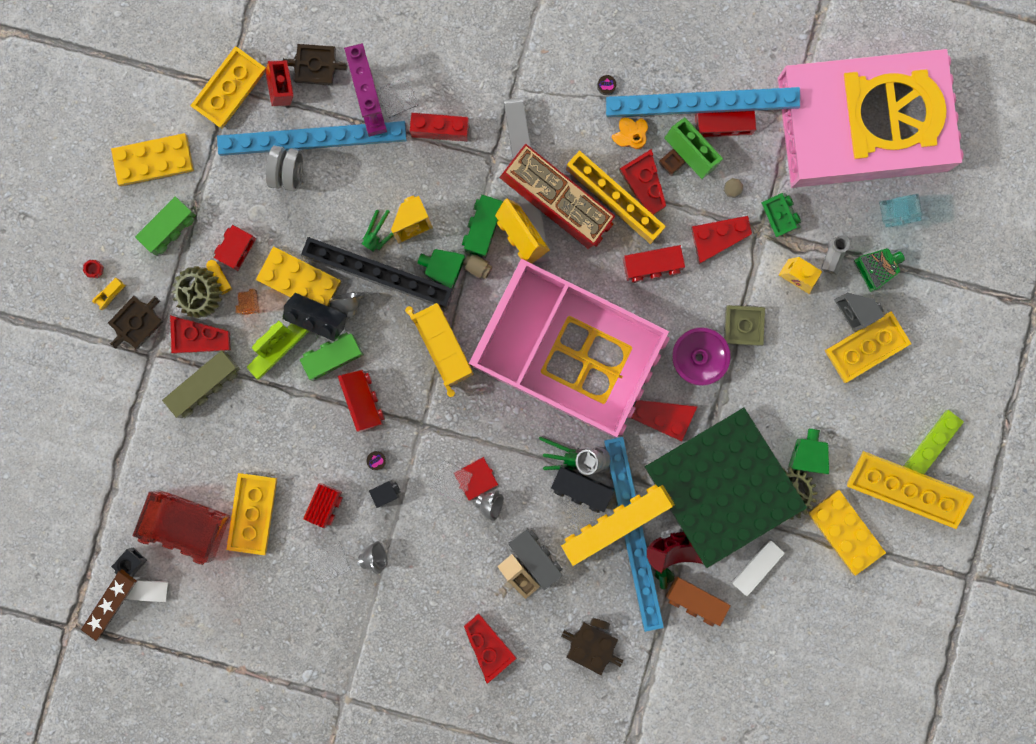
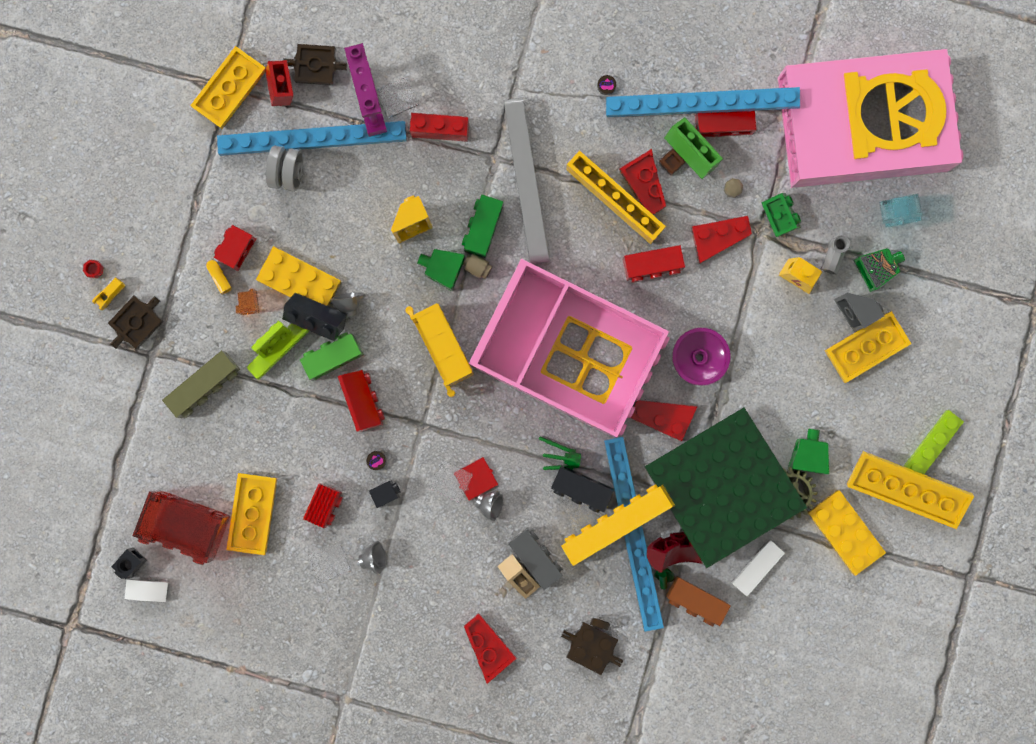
(108, 605): reddish brown tile -> none
(152, 159): yellow plate -> none
(165, 226): bright green brick -> none
(197, 337): red wing -> none
(202, 288): olive gear -> none
(370, 239): green plant -> none
(377, 273): black brick -> none
(521, 231): yellow slope -> none
(557, 197): brick -> none
(593, 460): light grey wheel -> none
(629, 131): light orange plate -> none
(744, 325): olive plate -> none

